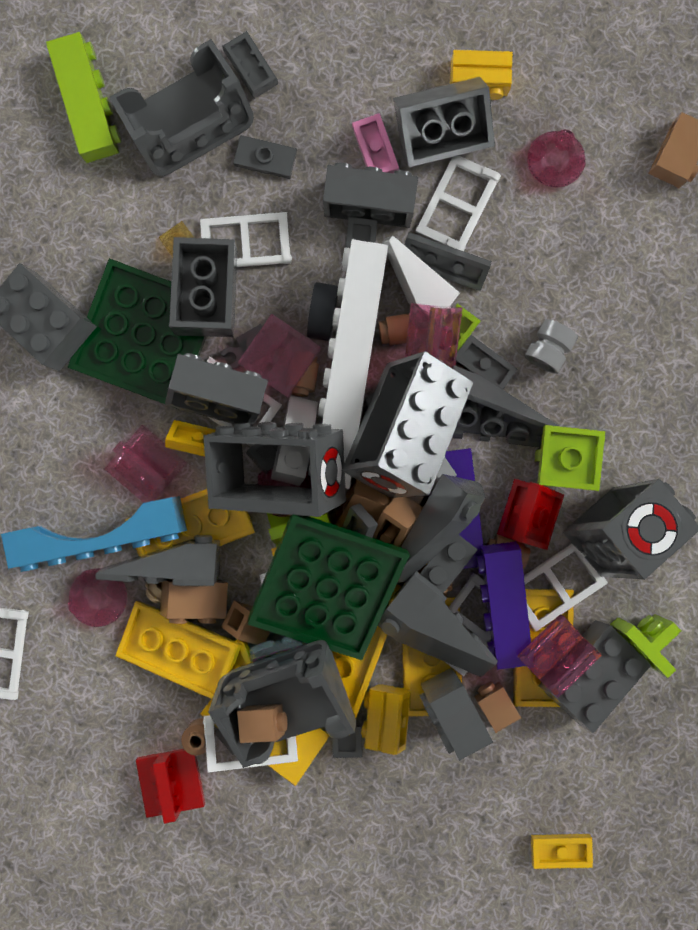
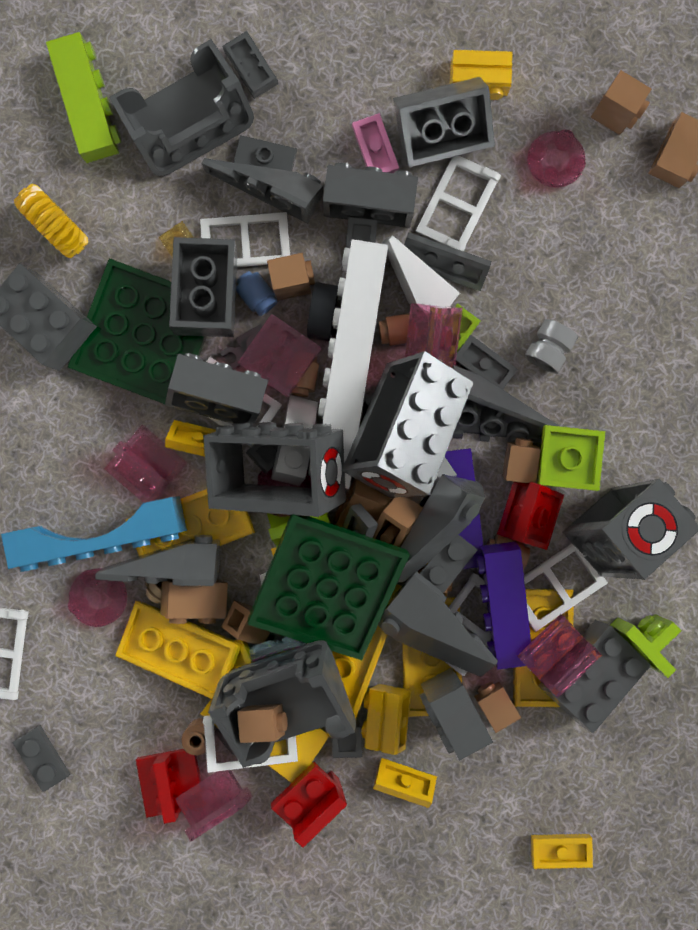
(41, 758): none -> dark grey plate
(51, 221): none -> yellow gear
(212, 802): none -> clear pink bracket
(256, 293): none -> medium blue brick
(279, 188): none -> dark grey wedge
(291, 276): none -> medium nougat brick
(310, 803): none -> red bracket
(405, 783): none -> yellow plate
(521, 461): none -> medium nougat brick
(622, 103): none -> medium nougat brick

